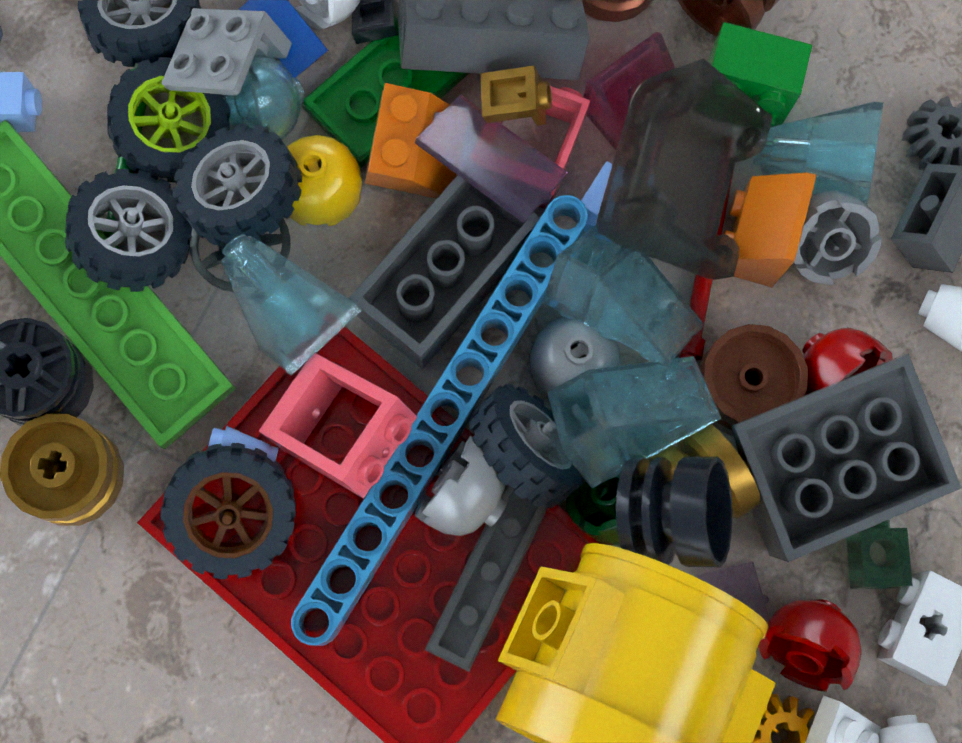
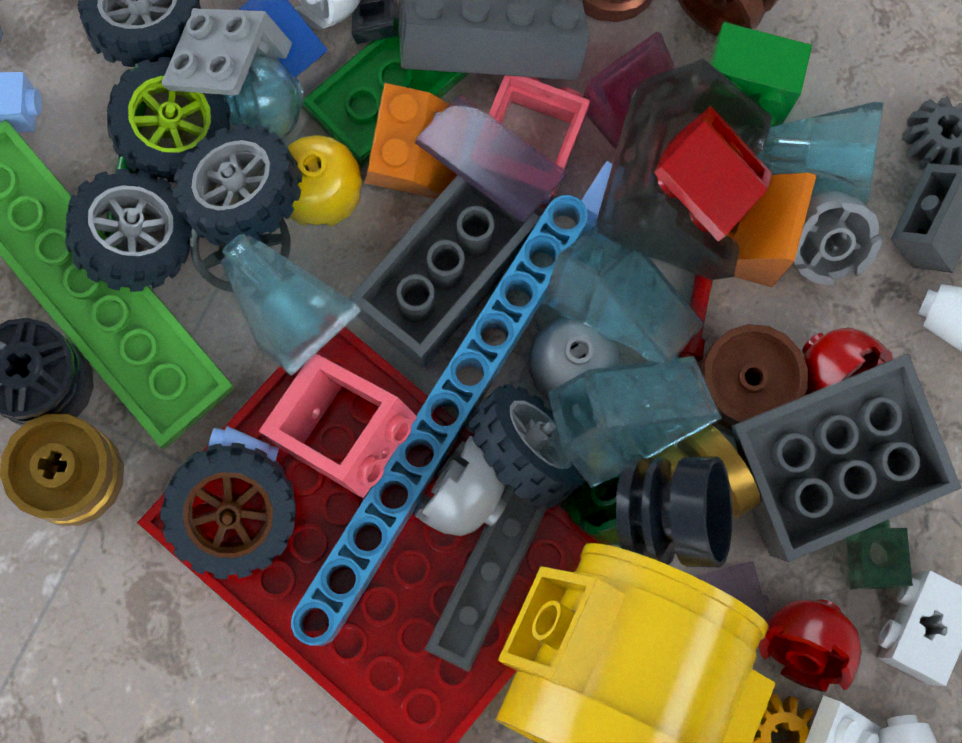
(515, 95): pearl gold bracket -> none
(712, 174): none -> red slope

